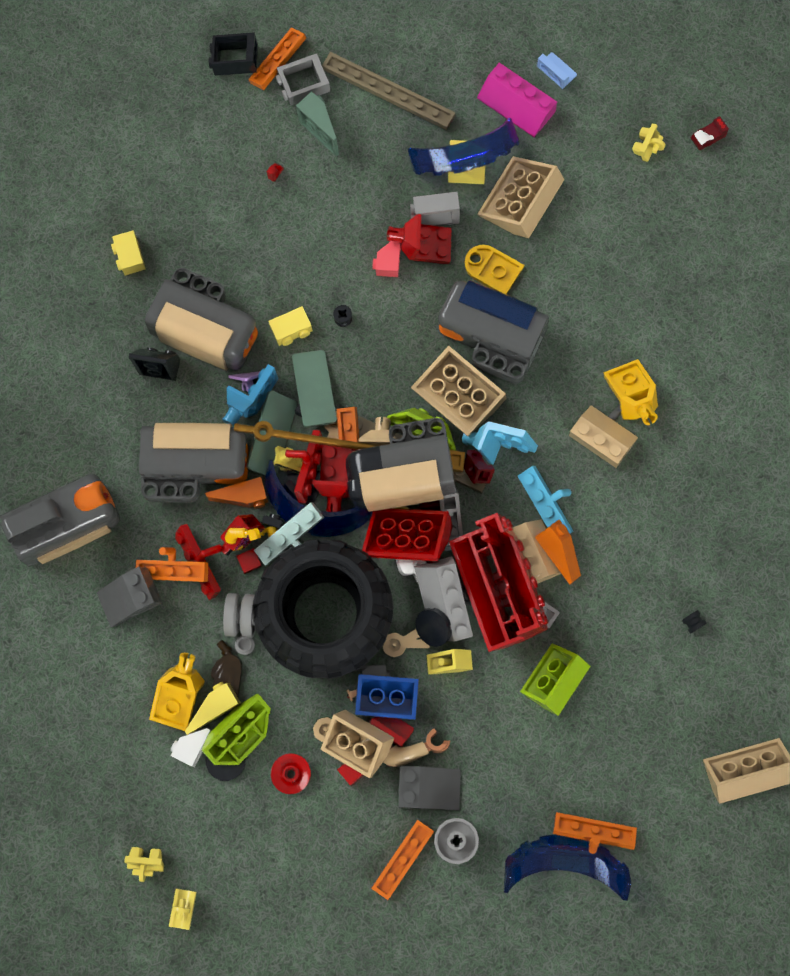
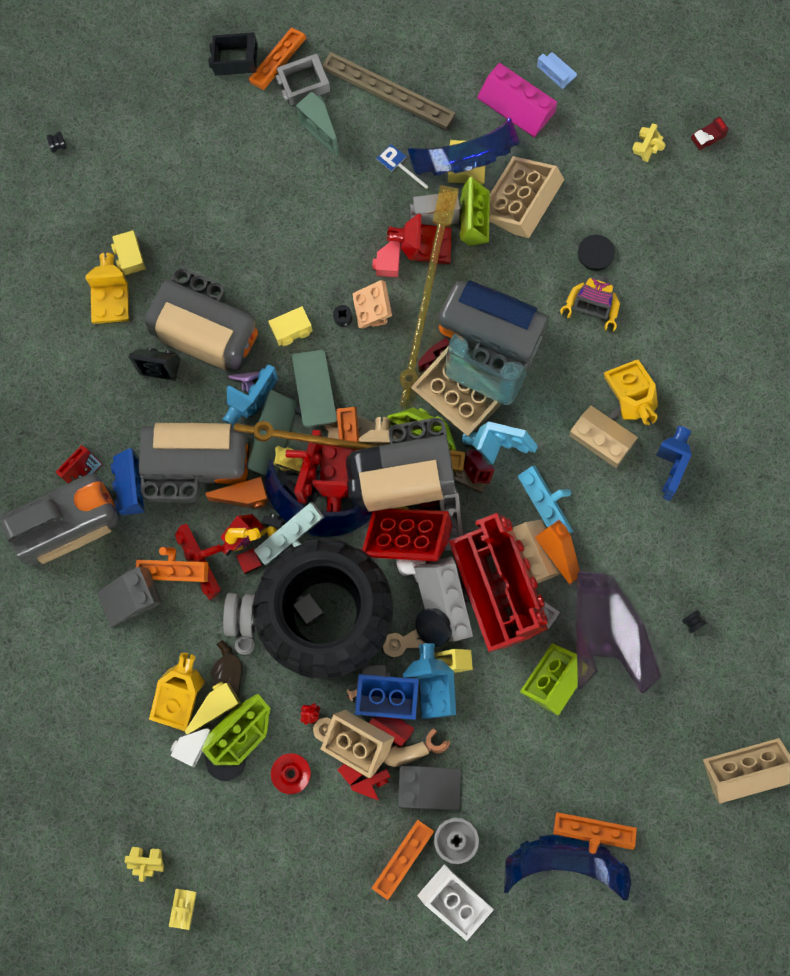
(56, 142): none -> black wheel
(78, 465): none -> red panel
(108, 292): none -> yellow plate
(127, 483): none -> blue slope
(274, 171): red tile -> none
(308, 609): none -> dark grey brick
(309, 714): none -> red plant
(366, 786): none -> red slope
(372, 305): none -> light nougat plate
(392, 157): none -> piece
(430, 356): none -> dark red slope
(435, 683): none -> dark azure plate
(443, 217): none -> clear yellow bar
(455, 902): none -> white slope
(474, 213): none -> lime slope
(494, 268): yellow tile -> none
(497, 386): none -> clear light blue windscreen
(594, 298): none -> torso
(596, 252): none -> black tile
(611, 629): none -> clear purple windscreen
(677, 451): none -> blue plate

